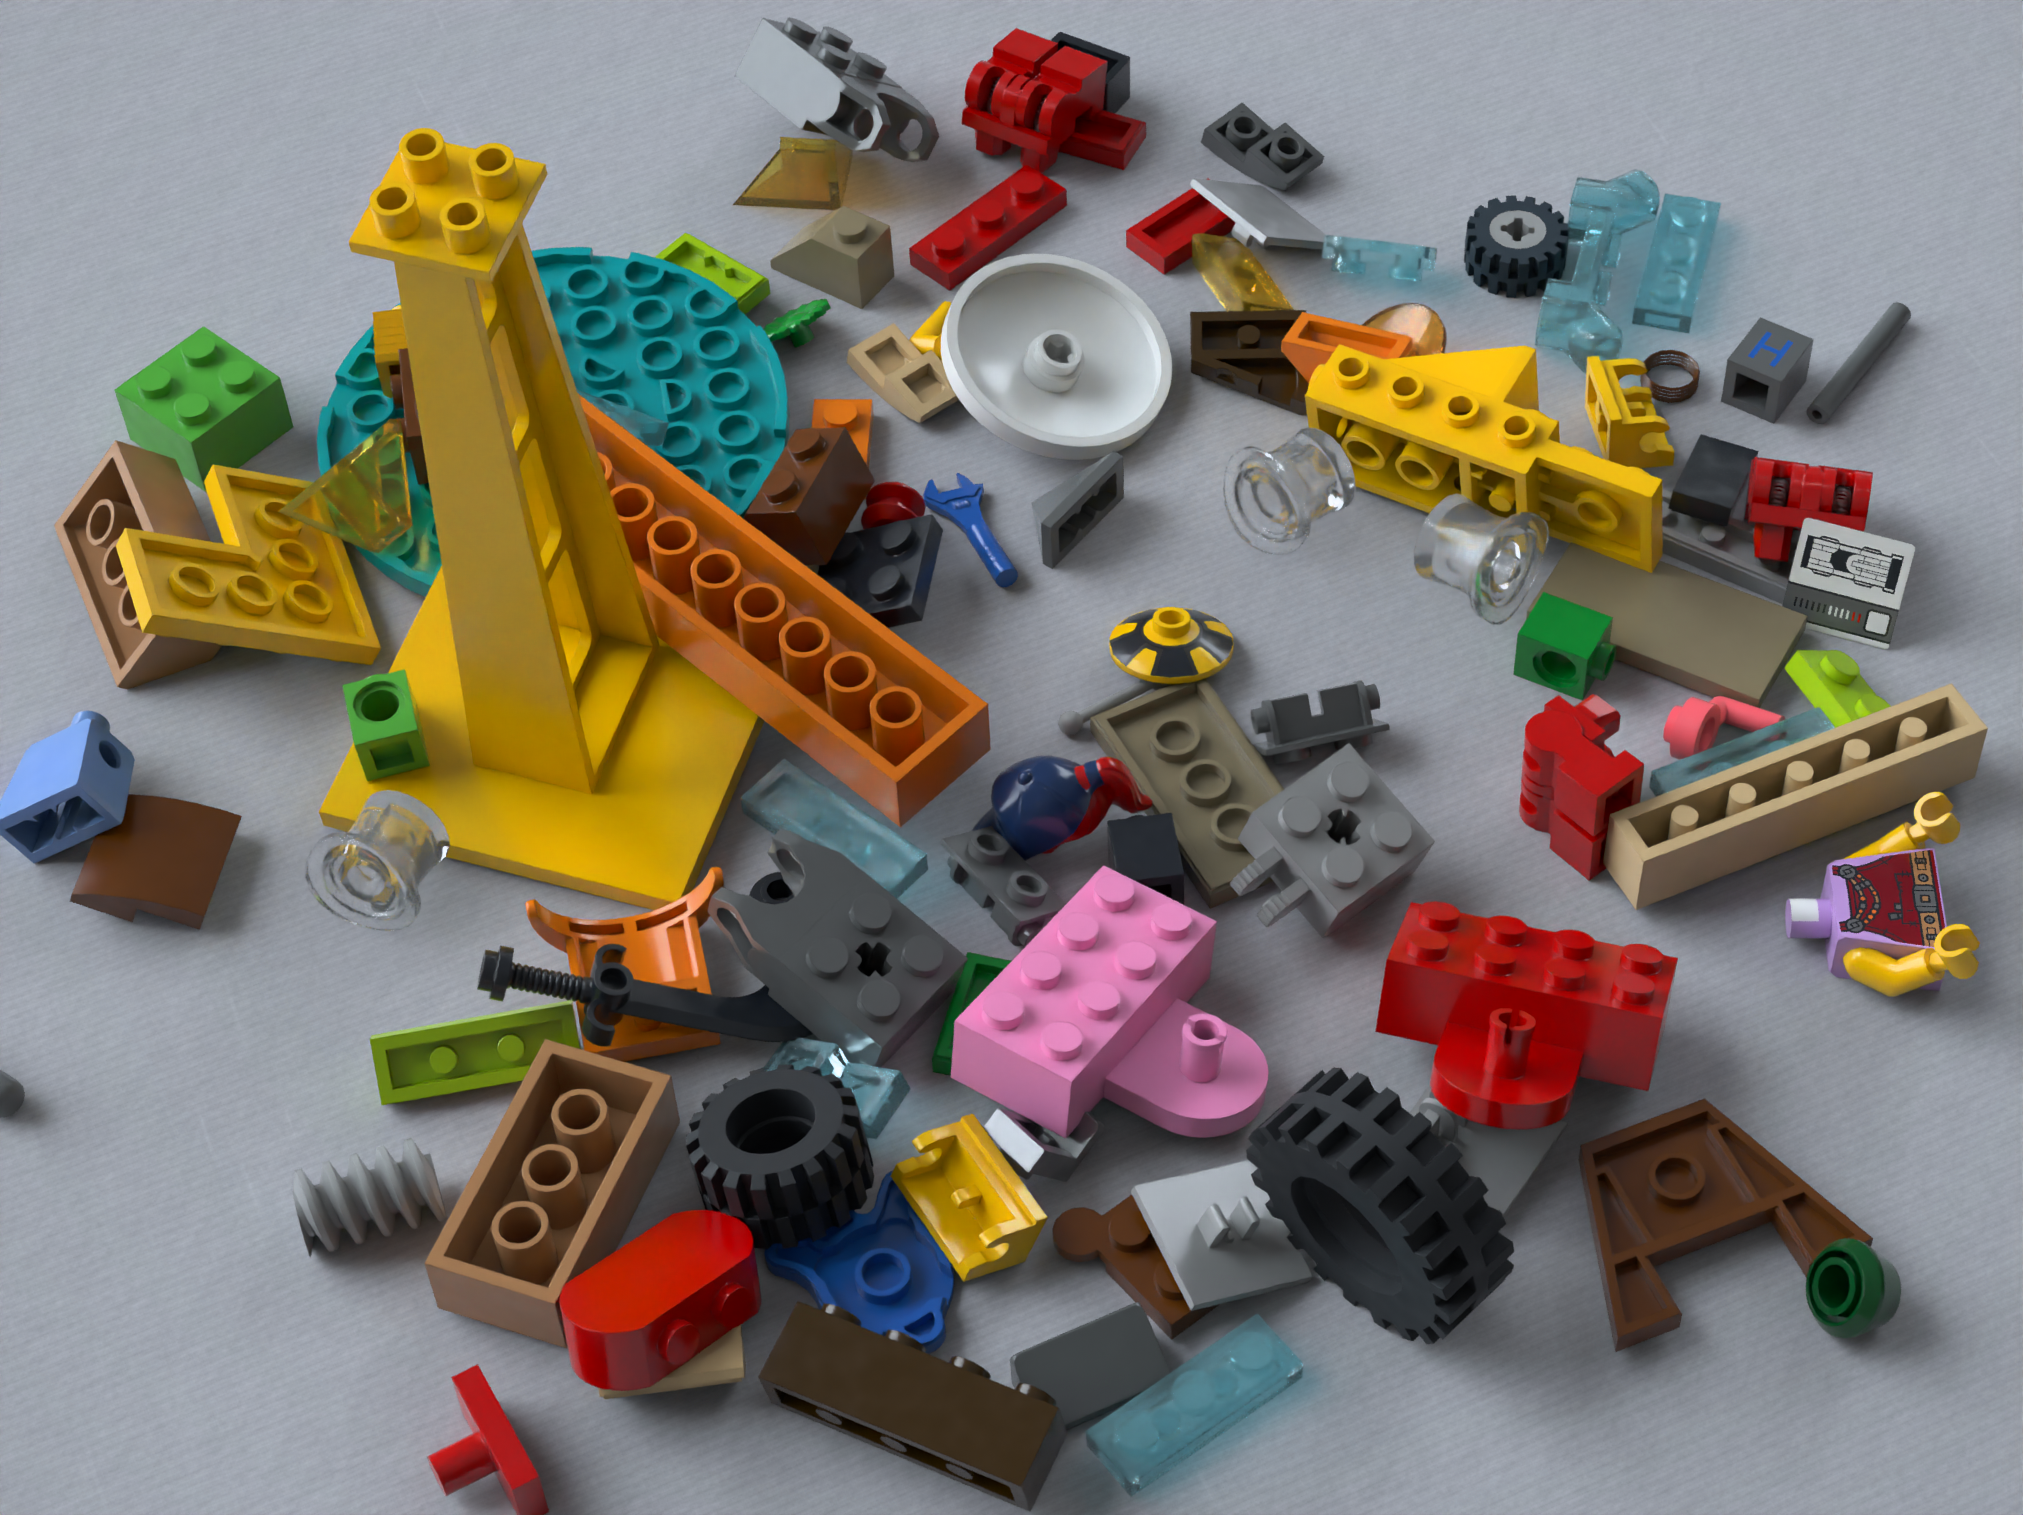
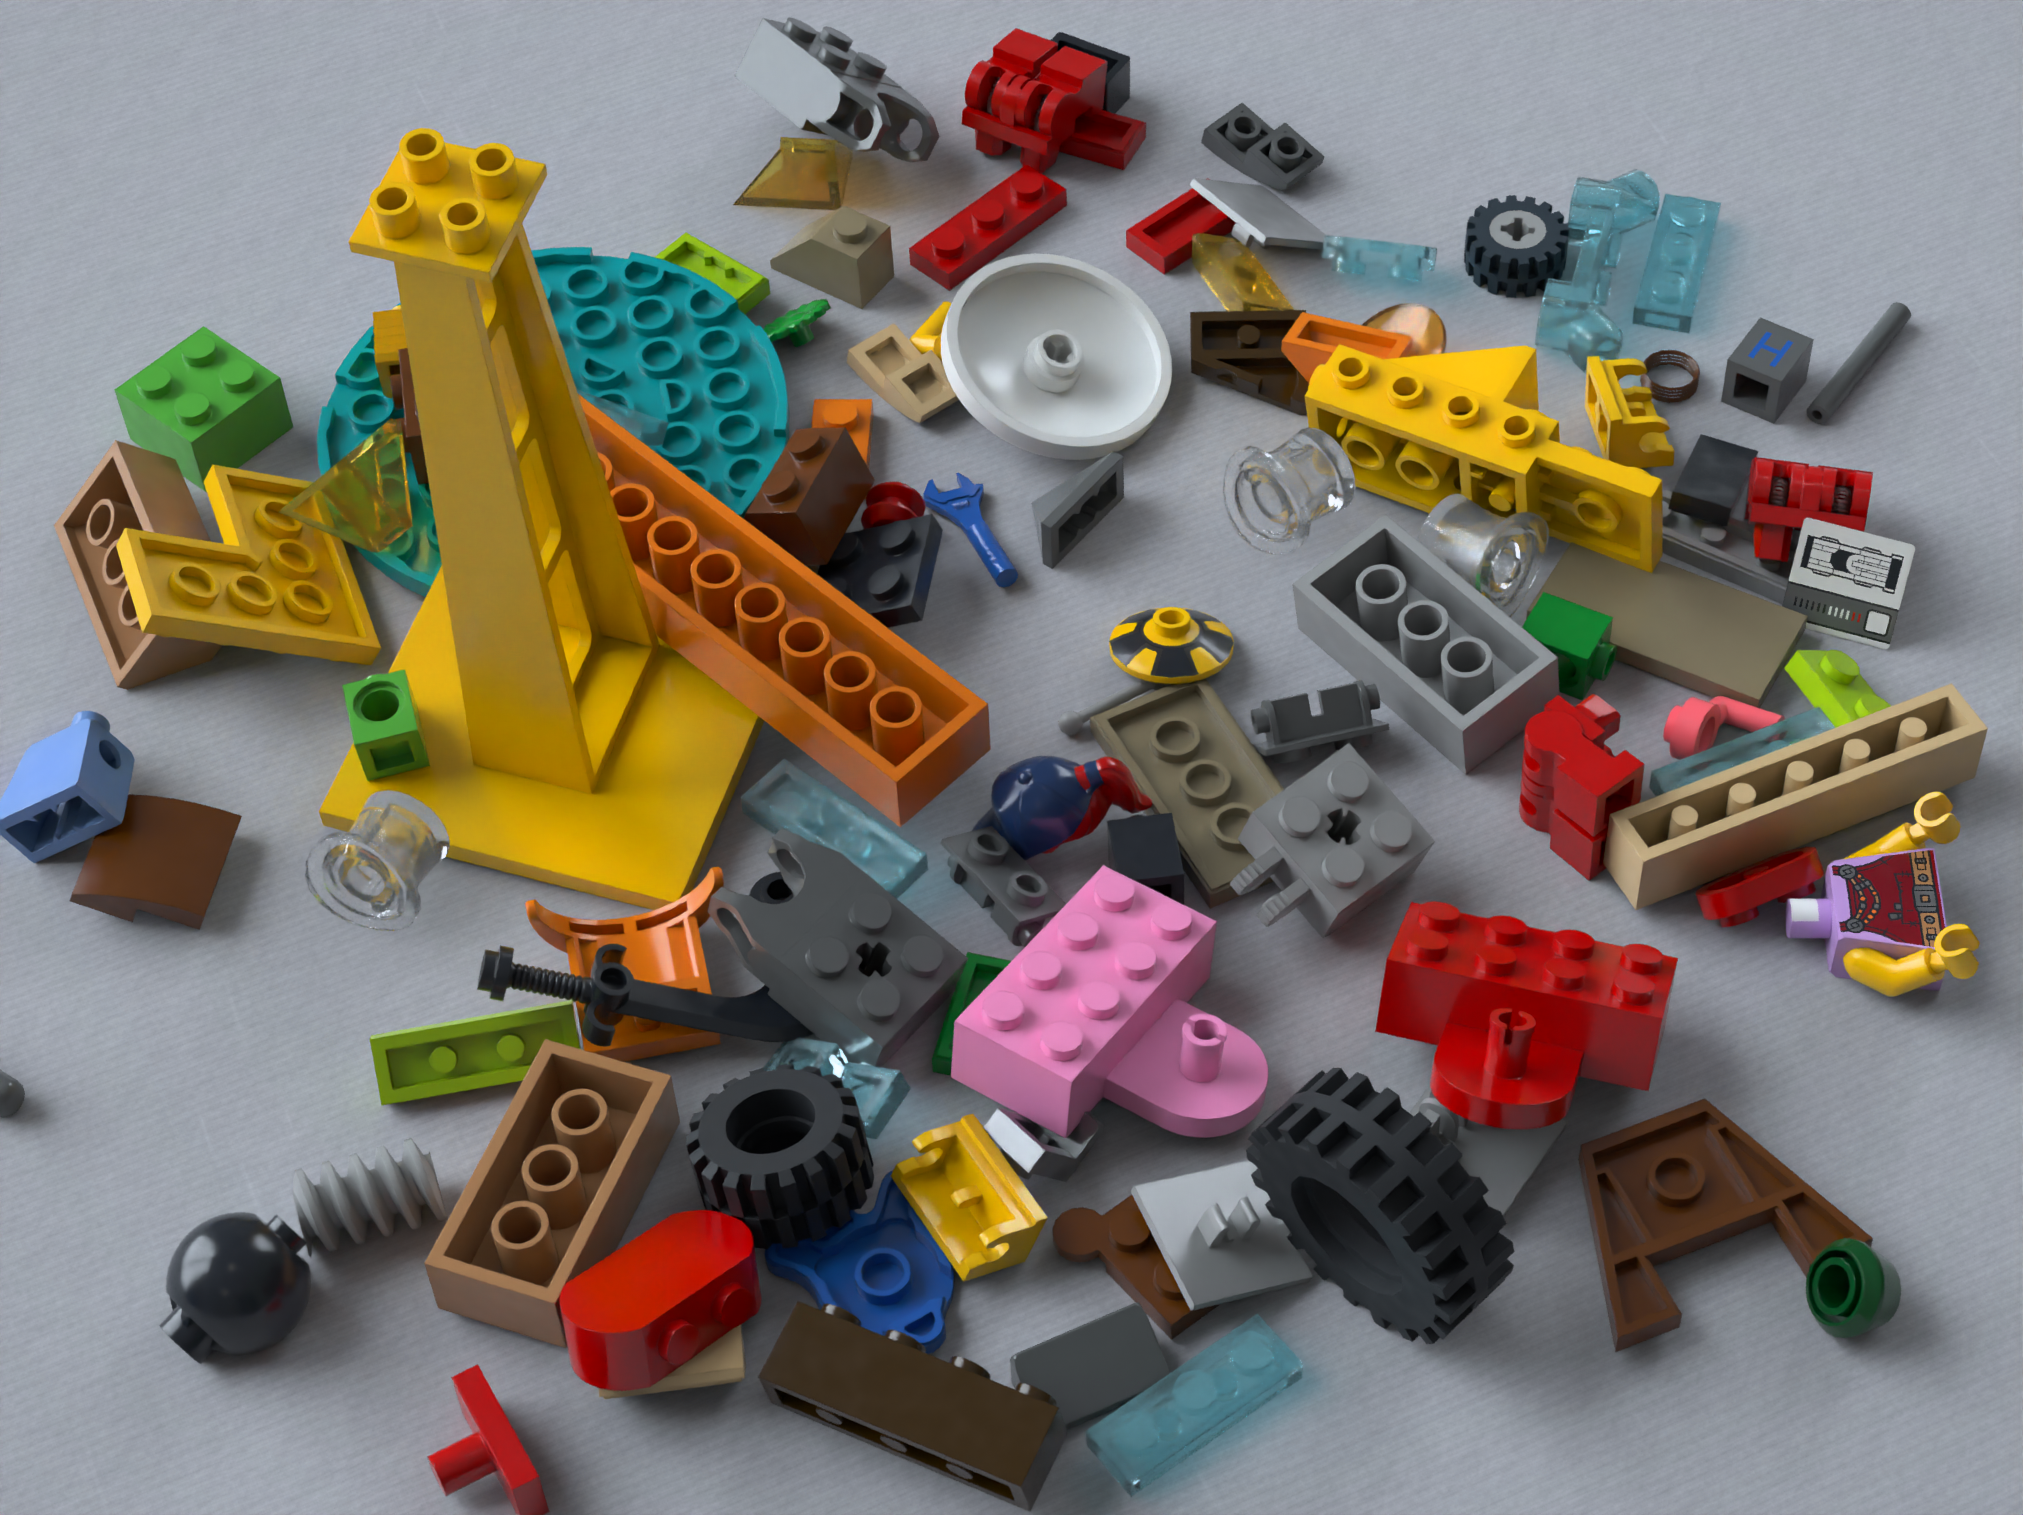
(236, 1286): none -> black brick
(1426, 642): none -> light grey brick
(1781, 877): none -> red plate

